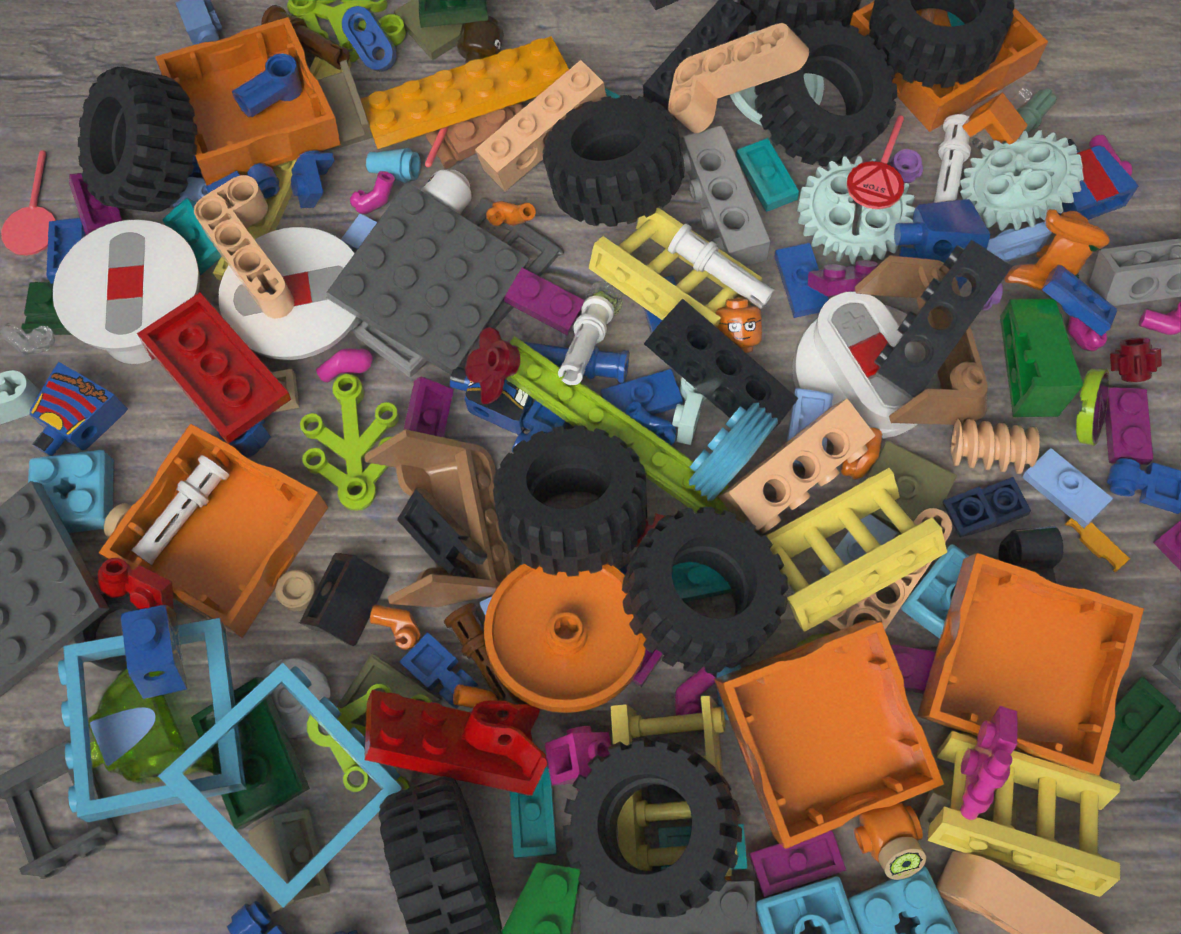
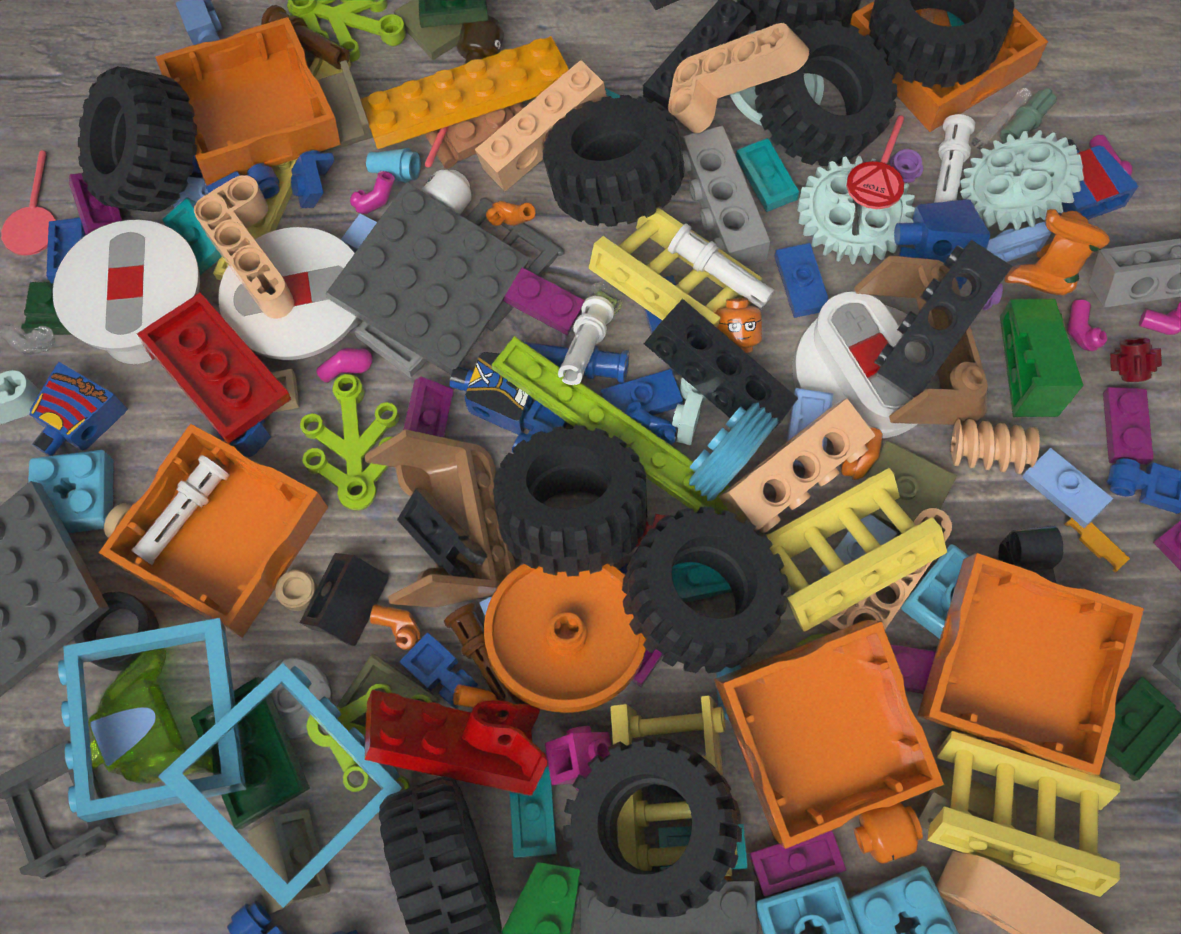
(143, 585): red plate -> none
(153, 645): blue torso -> none
(276, 83): blue piece -> none
(370, 40): blue plate -> none
(492, 364): dark red plate -> none
(689, 692): dark pink arm -> none
(838, 278): magenta plate -> none
(902, 858): tan tile -> none
(986, 507): dark blue slope -> none
(989, 762): dark pink plate -> none
(998, 119): orange panel -> none
(1079, 300): blue plate -> none
(1094, 406): lime tile -> none

